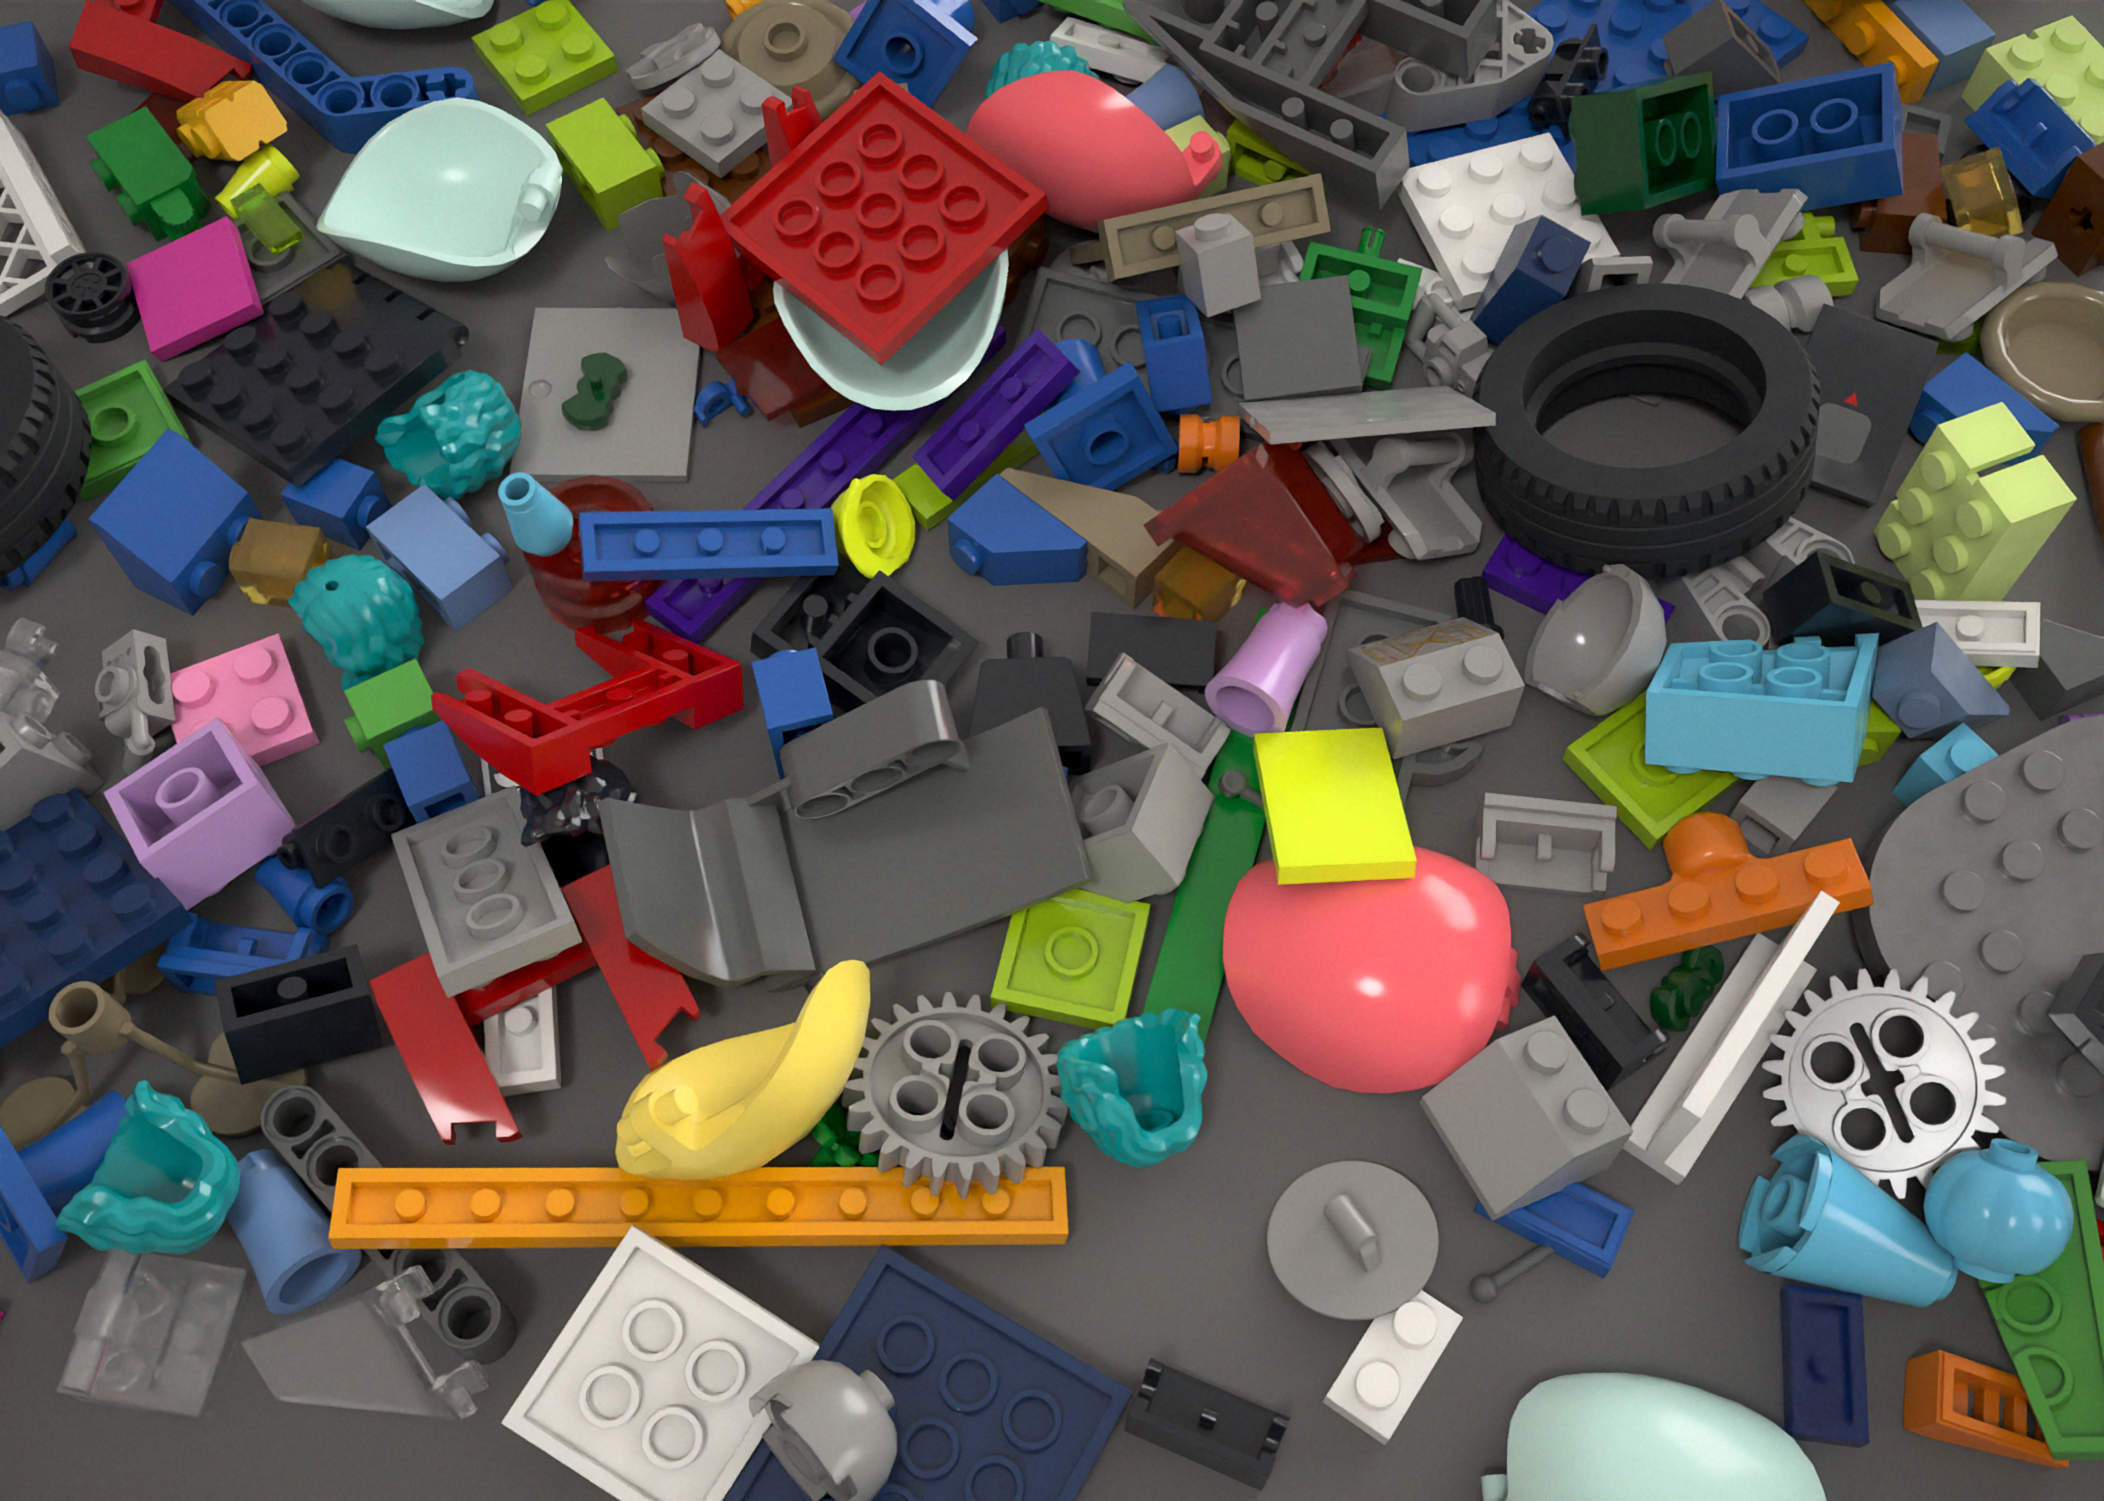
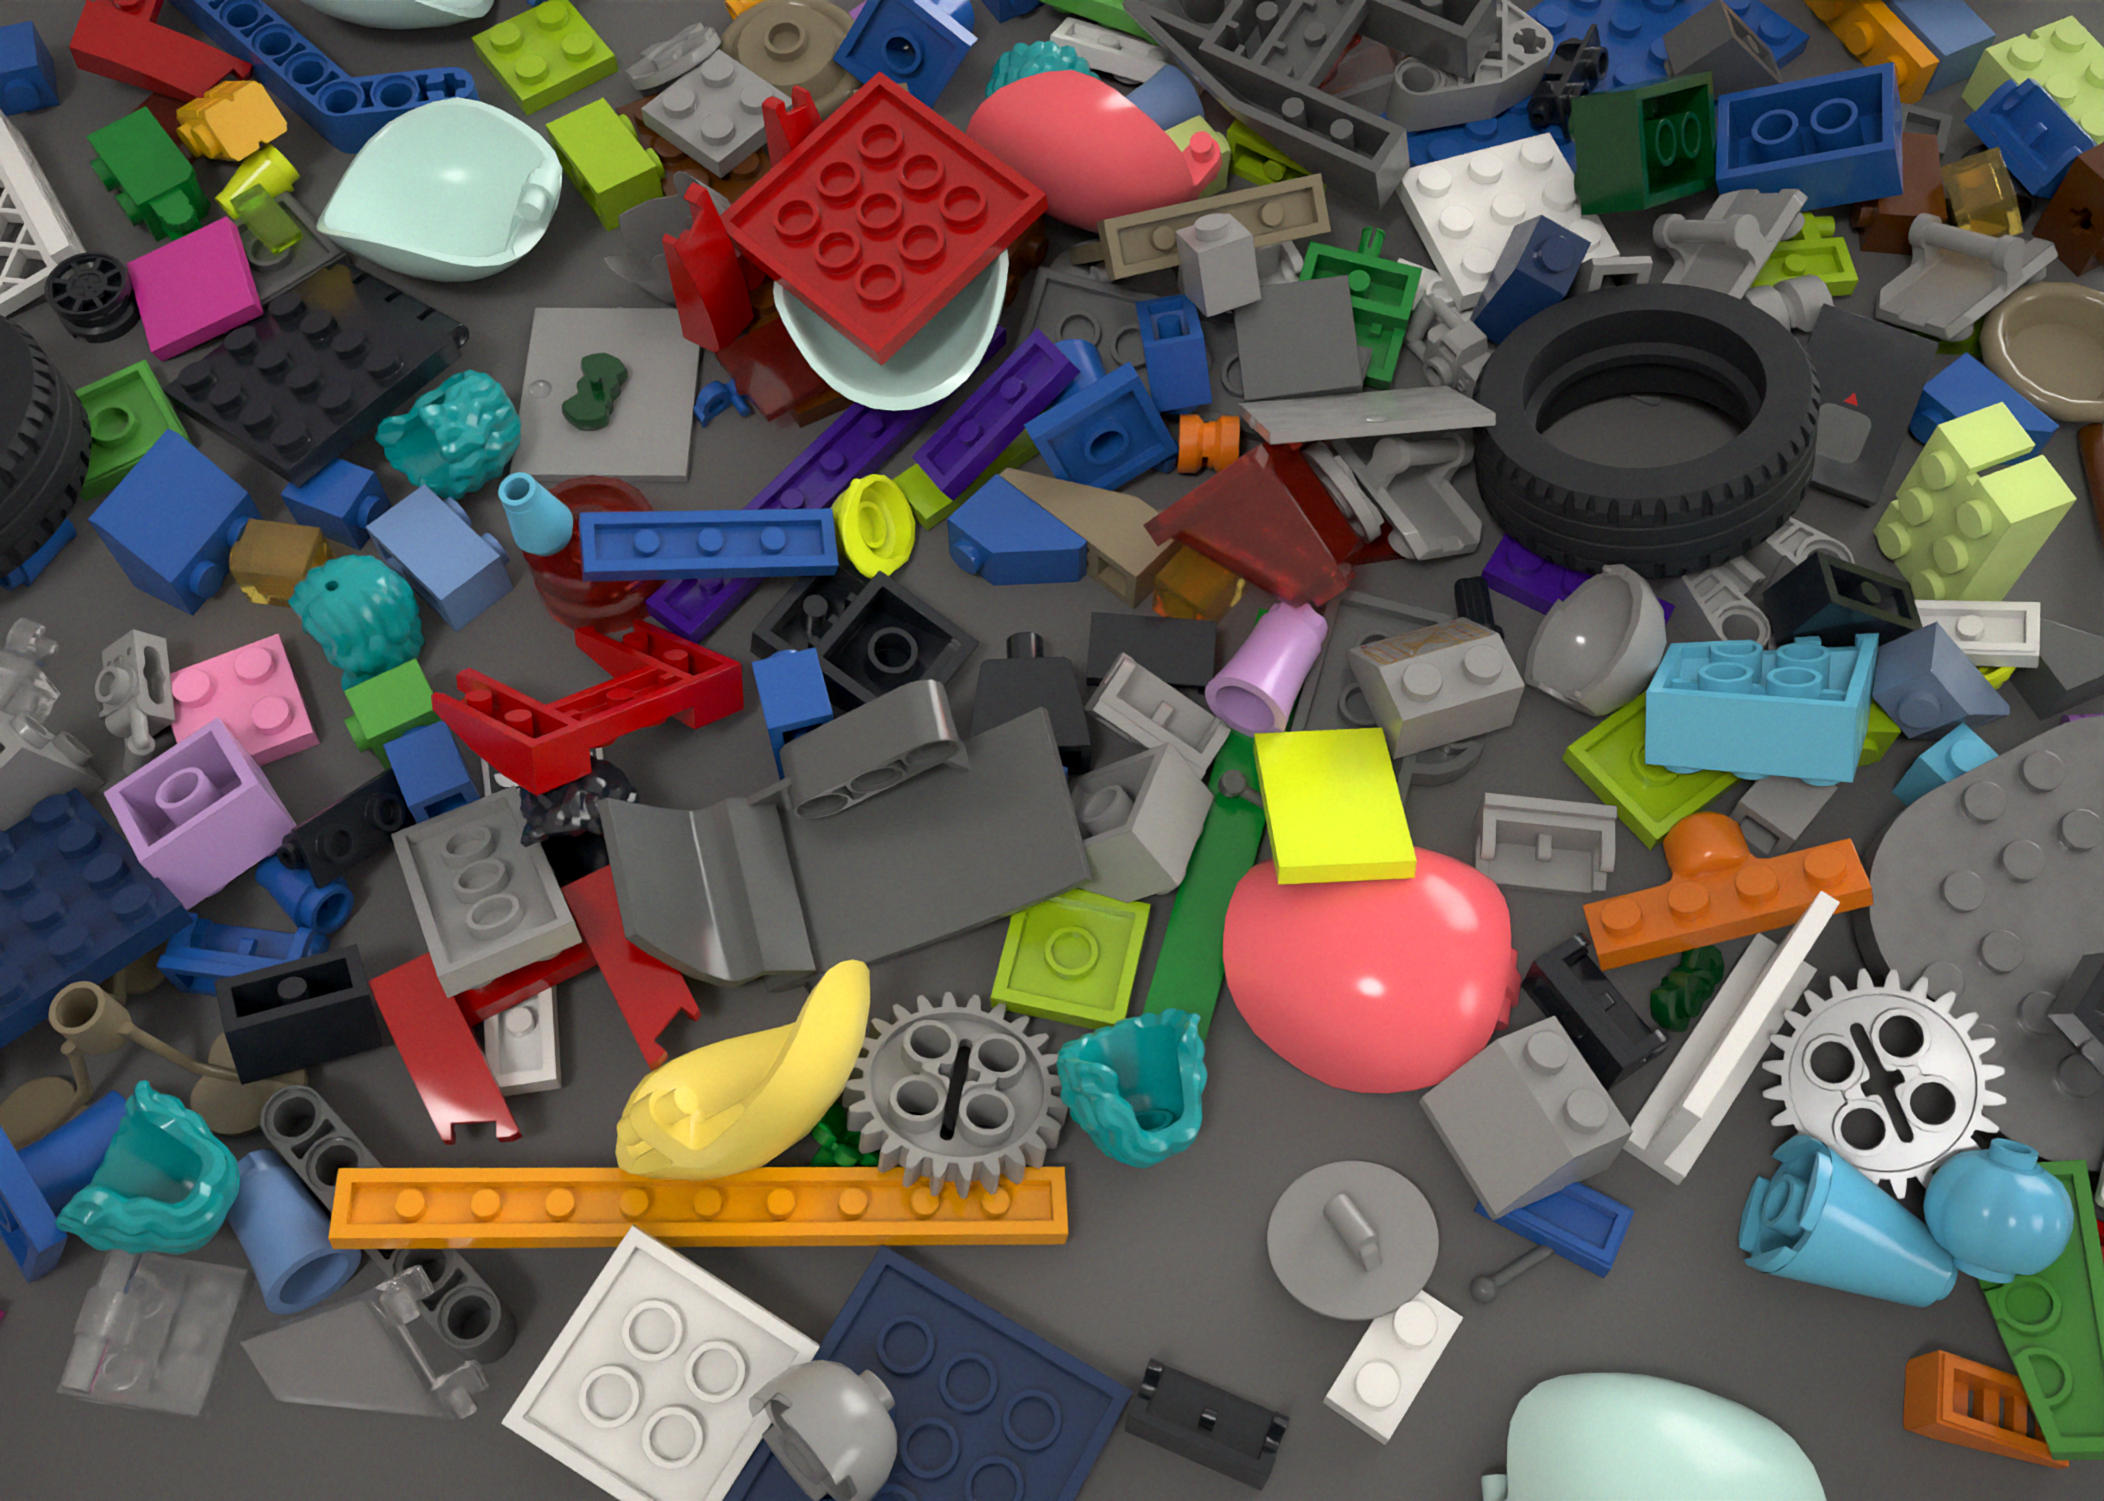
(1824, 1366): clear blue plate -> none

